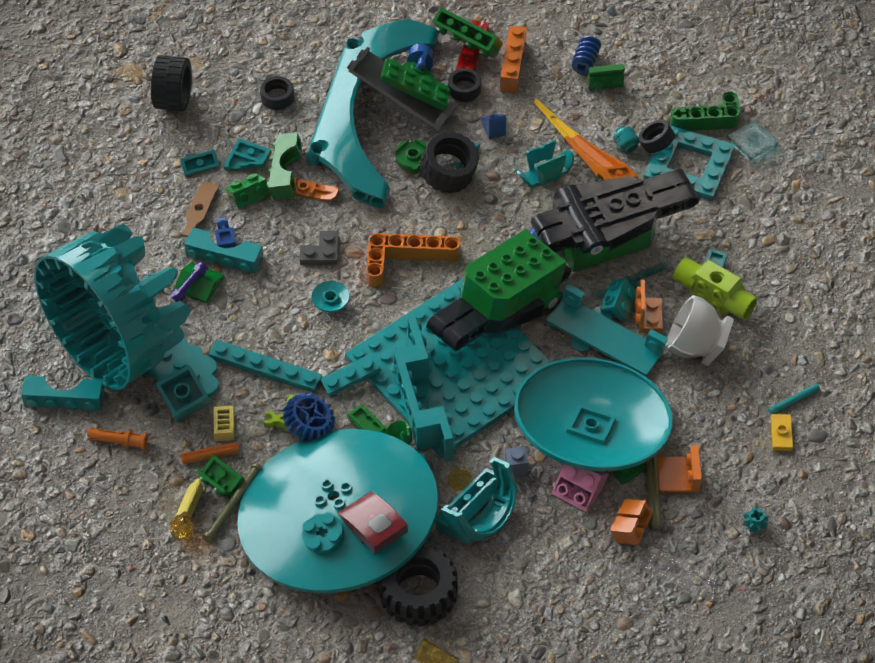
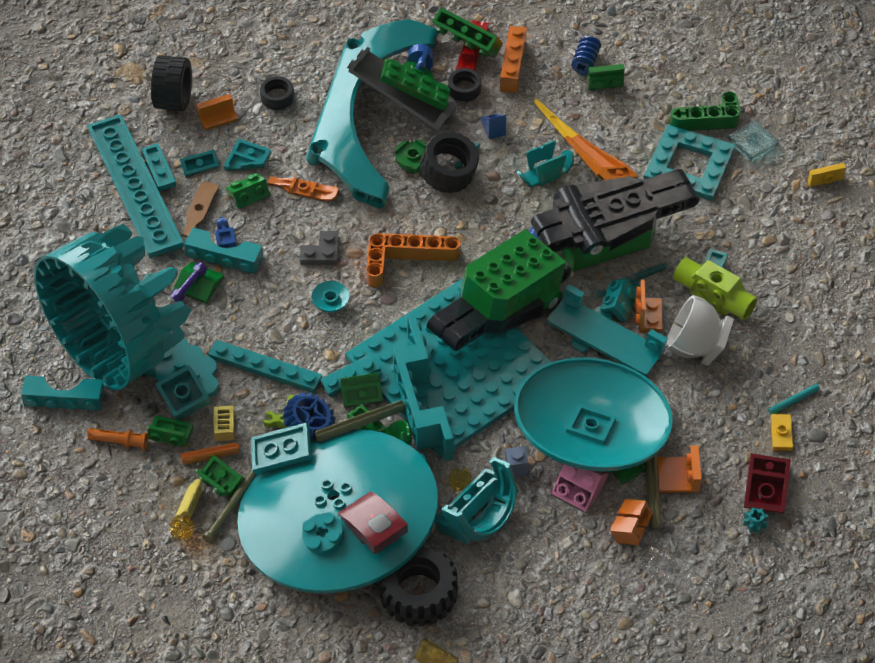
(135, 186): none -> teal plate
(158, 167): none -> teal plate
(170, 431): none -> green bracket
(217, 112): none -> orange panel
(280, 448): none -> teal plate
(286, 150): arch -> none
(359, 421): none -> olive axle
(361, 389): none -> green plate
(626, 139): teal head -> none
(659, 143): black tyre -> none
(767, 483): none -> dark red slope
(826, 174): none -> yellow plate

